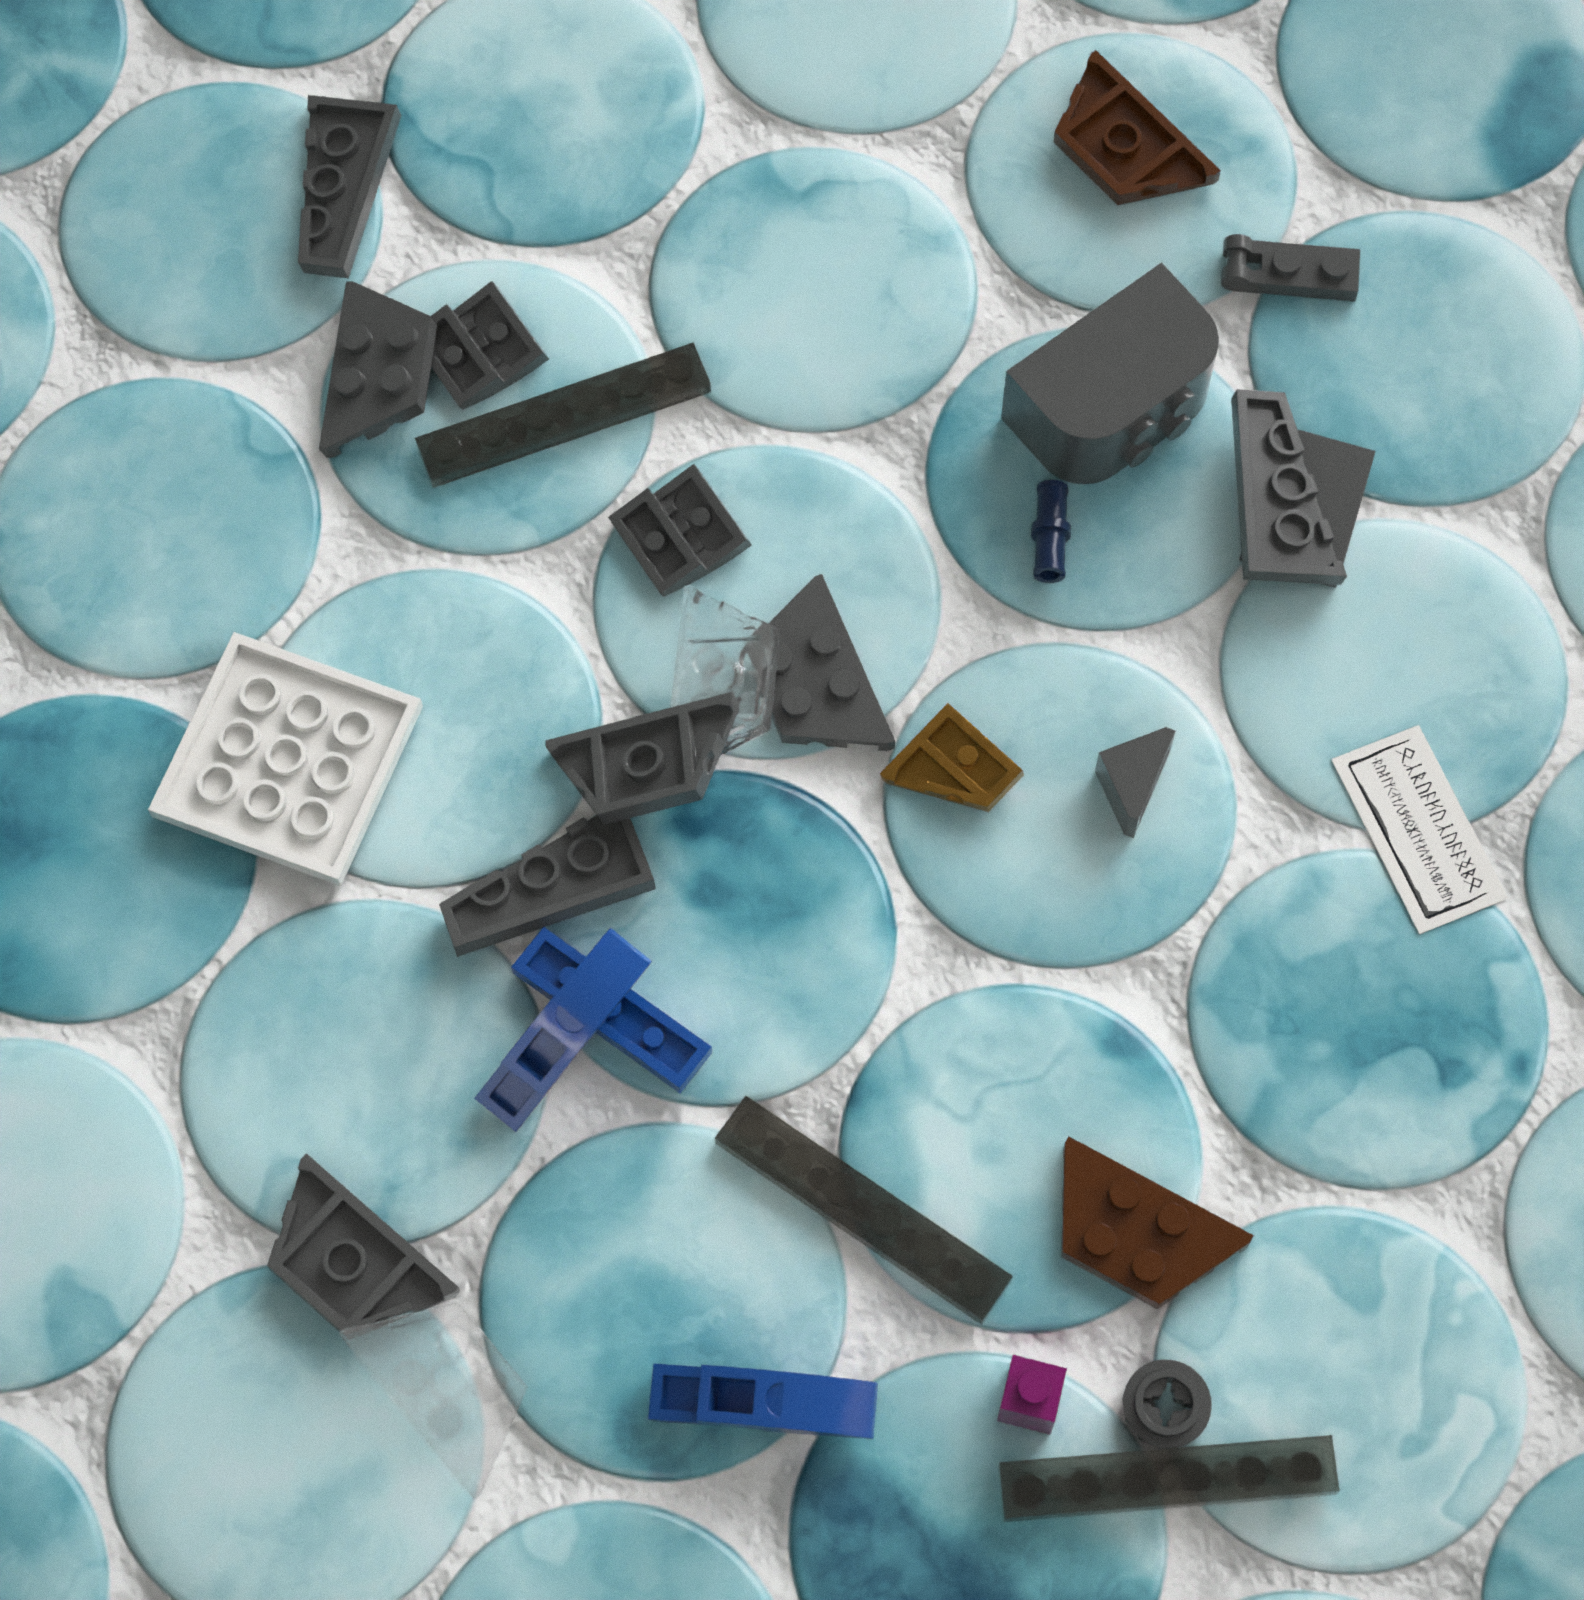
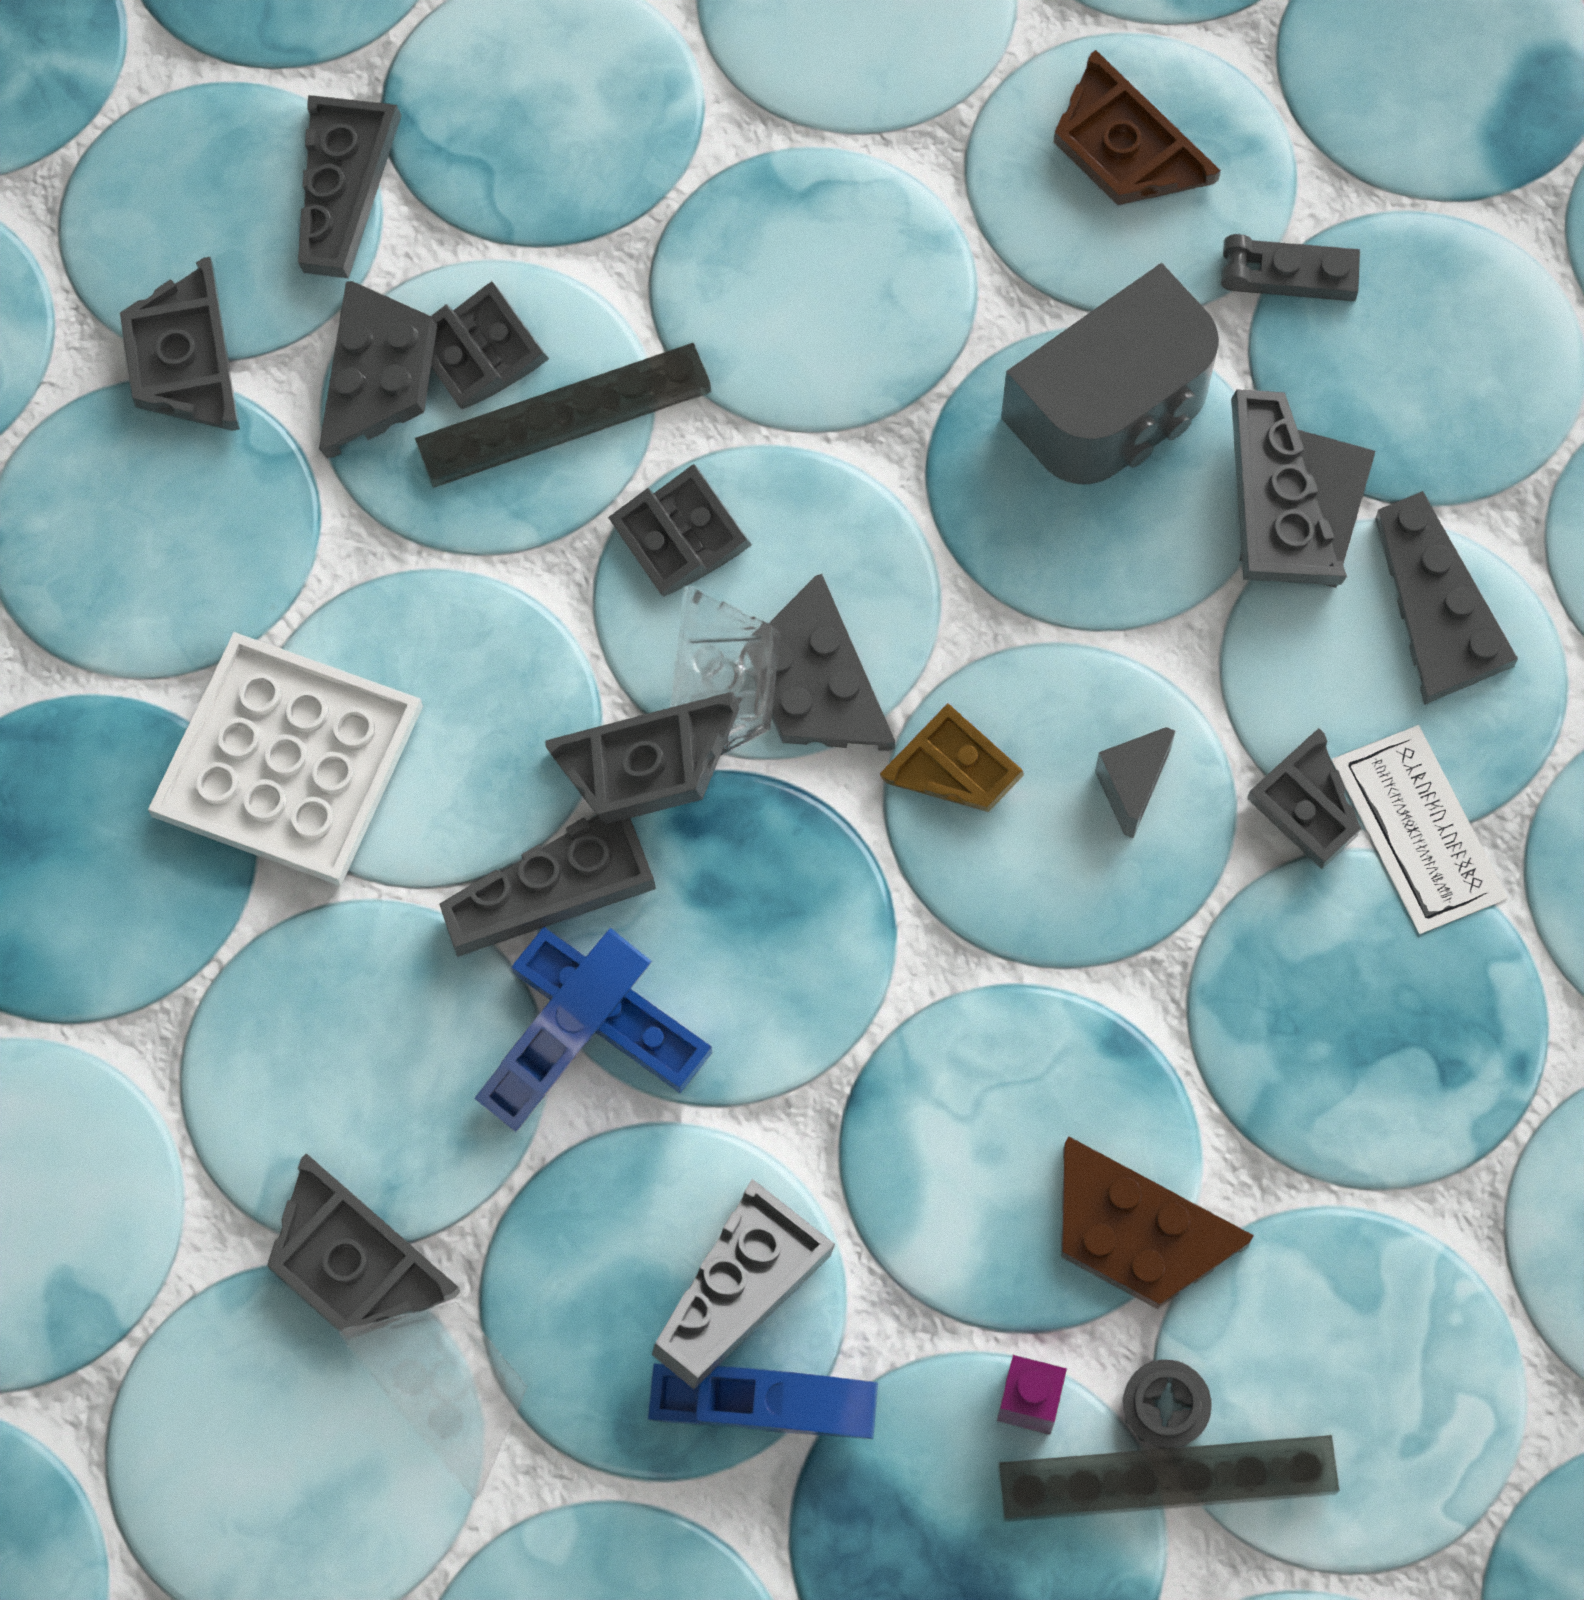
(181, 352): none -> dark grey wing
(745, 1277): none -> wing
(863, 1210): clear smoke plate -> none
(1050, 531): dark blue pin -> none
(1308, 801): none -> dark grey wing
(1445, 615): none -> dark grey wing

